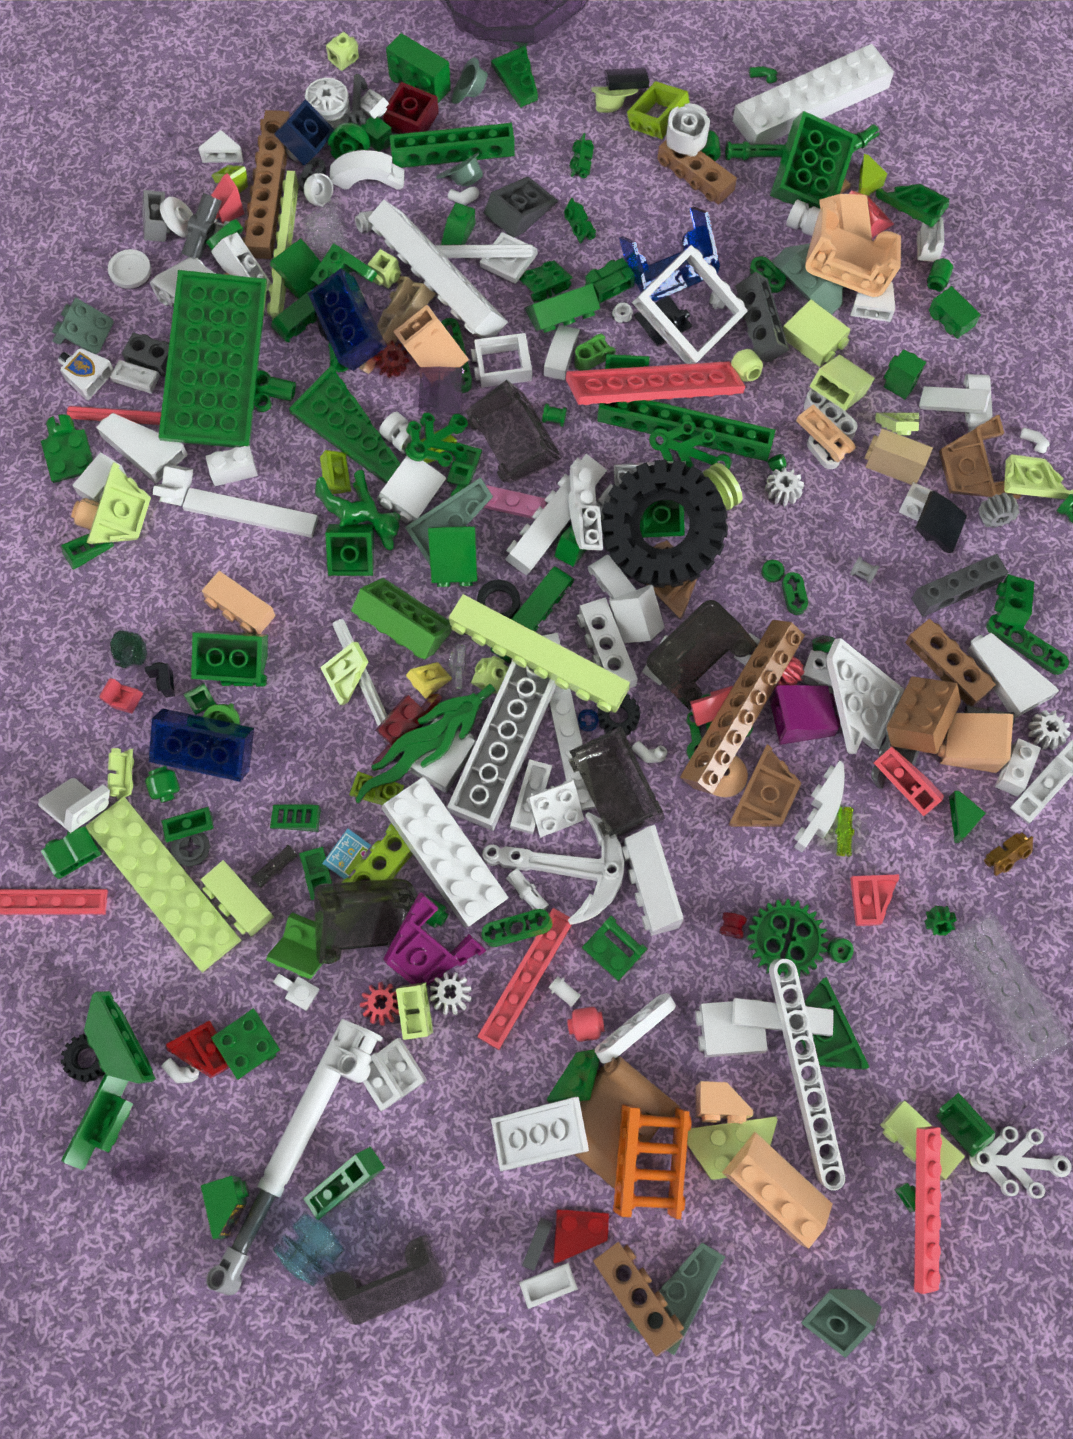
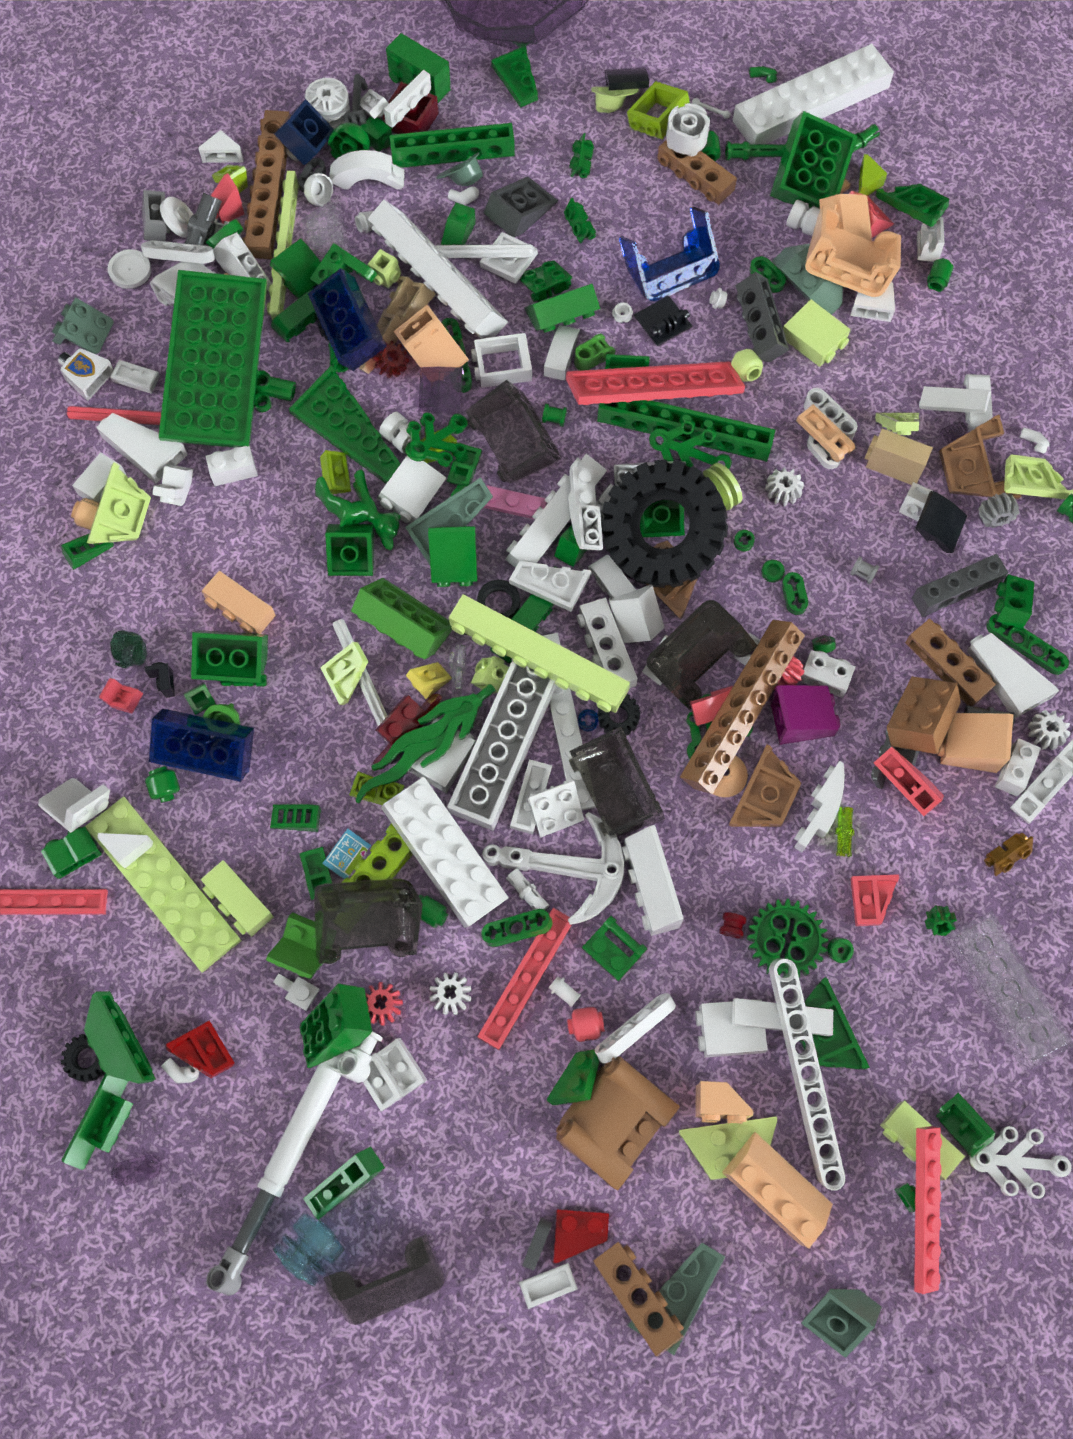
(66, 449): green plate -> none
(121, 782): yellowish green hinge -> none
(125, 847): none -> white slope
(144, 352): dark grey brick -> none
(177, 252): none -> white beam
(182, 856): dark grey gear -> none
(187, 824): green slope -> none
(224, 1204): green slope -> none
(246, 1044): green hinge -> none
(250, 512): white tile -> none
(274, 866): clear smoke pin -> none
(336, 1024): none -> green slope
(342, 51): yellowish green brick -> none
(407, 98): none -> white plate
(414, 1011): yellowish green brick -> none
(418, 954): magenta wing -> none
(470, 82): sand green piece -> none
(539, 1134): white tile -> none
(552, 584): none -> white wing
(611, 279): green brick -> none
(630, 1147): orange fence -> none
(650, 755): white arm -> none
(666, 327): white window -> none
(726, 114): none -> white hinge
(744, 533): none -> green bush
(777, 462): green hinge -> none
(842, 382): yellowish green brick -> none
(862, 696): white wing -> none
(903, 373): green brick -> none
(954, 312): green brick -> none
(964, 815): green slope -> none

